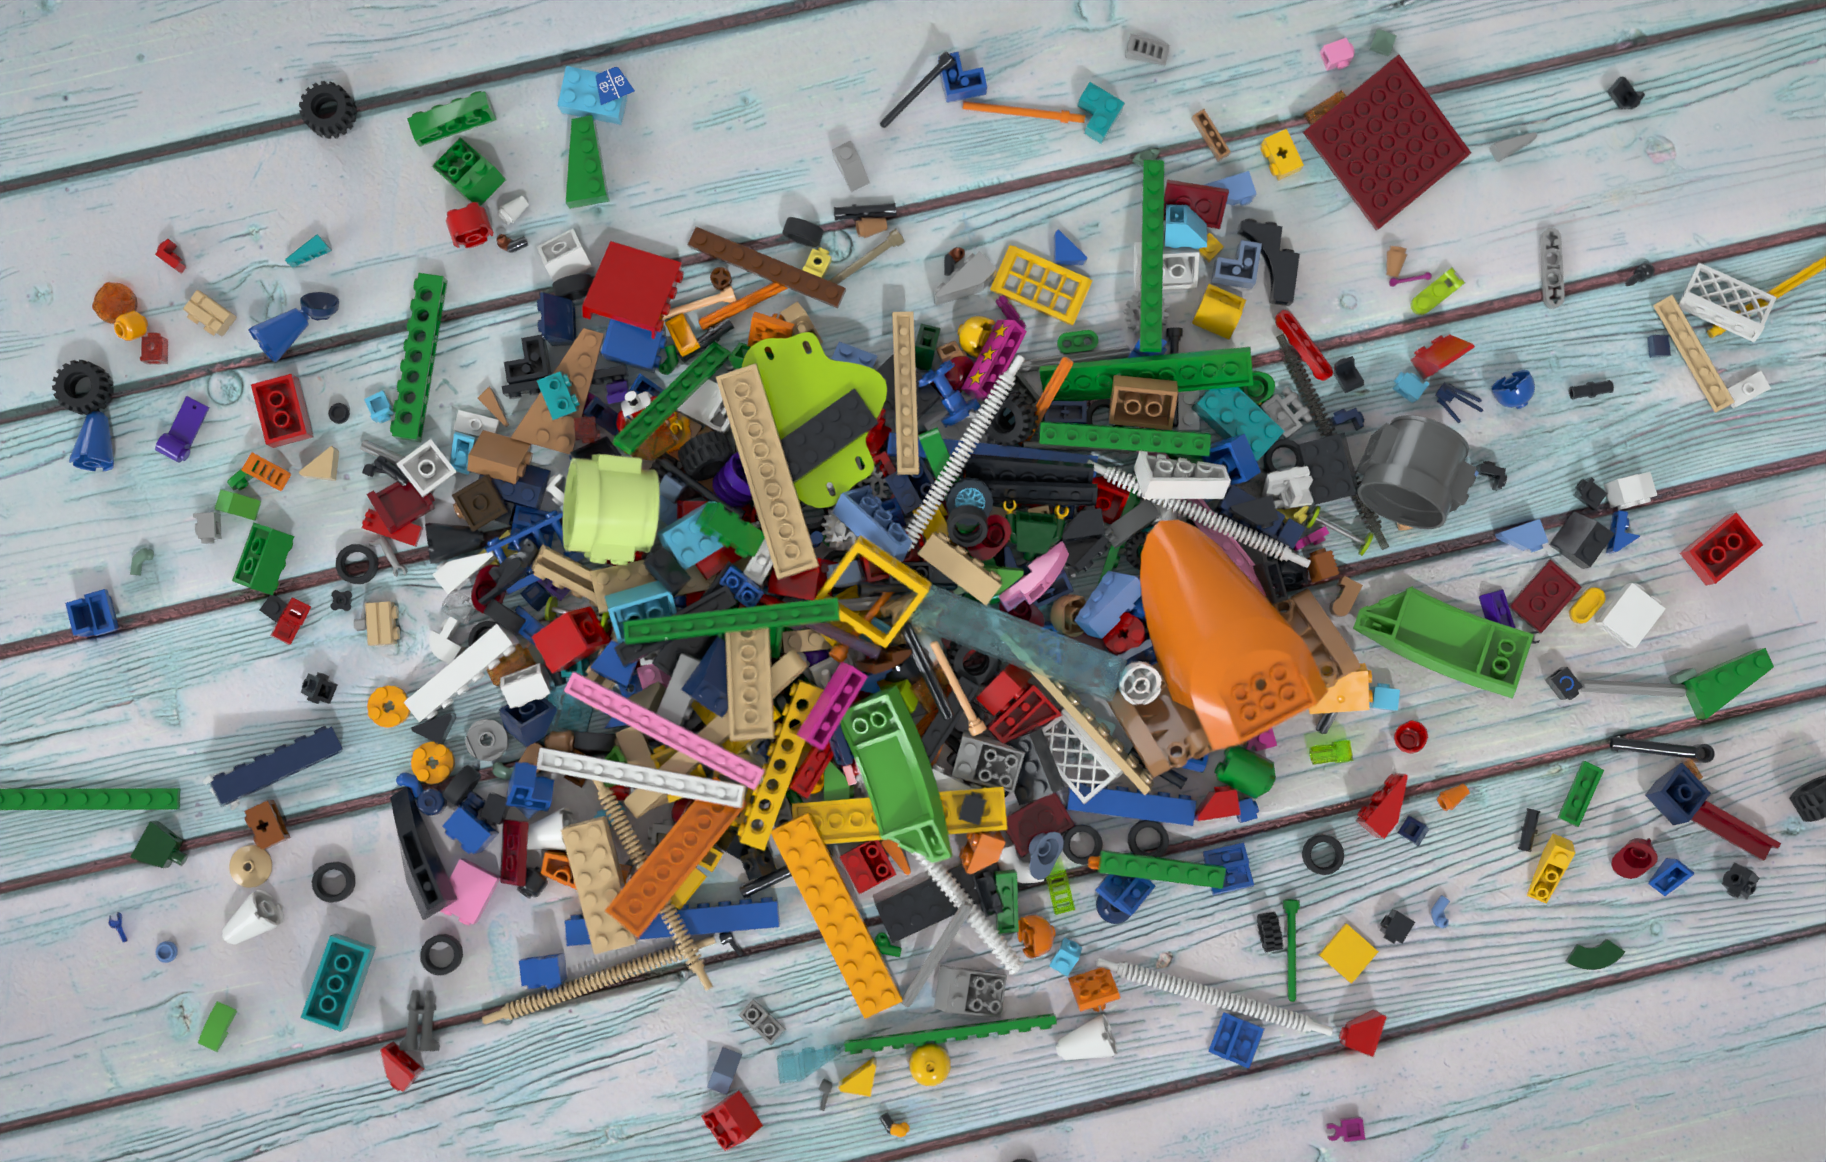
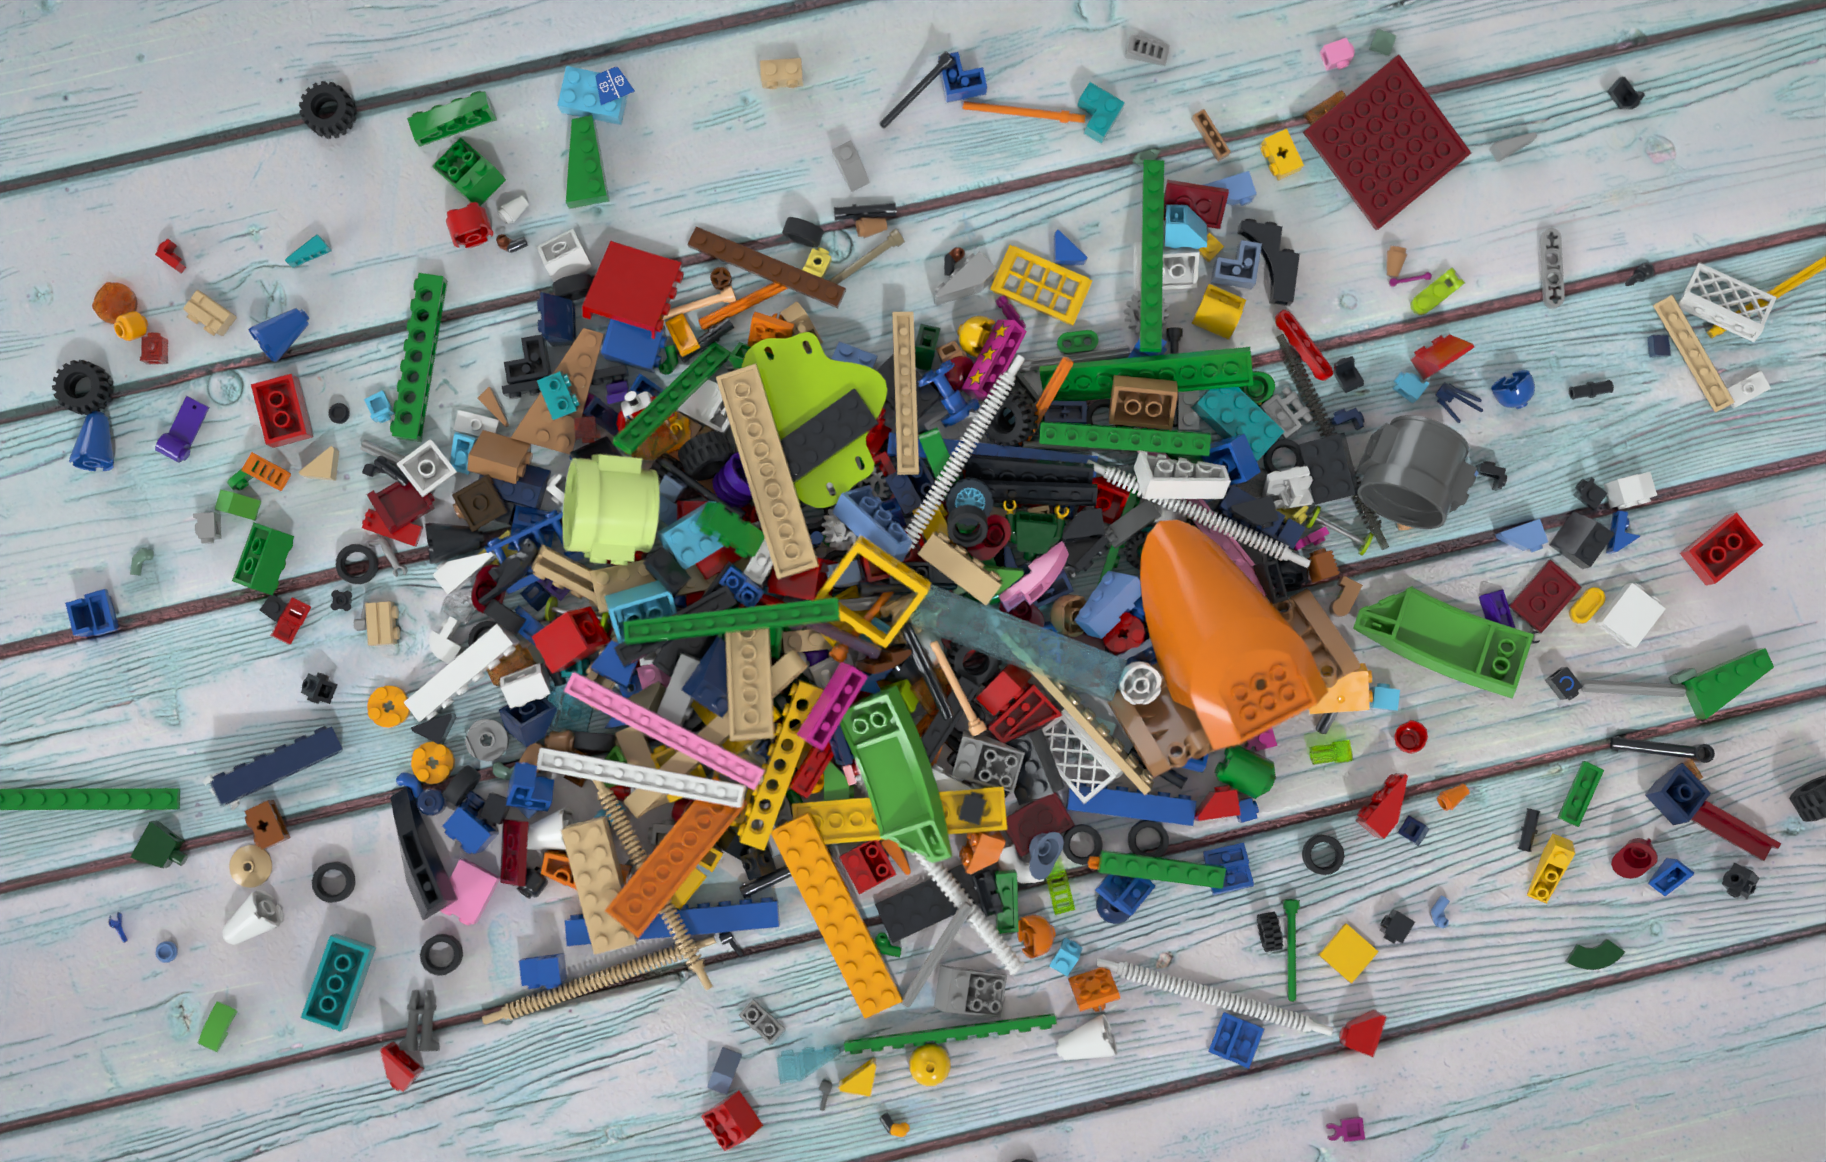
(319, 305): dark blue piece -> none
(781, 73): none -> tan brick

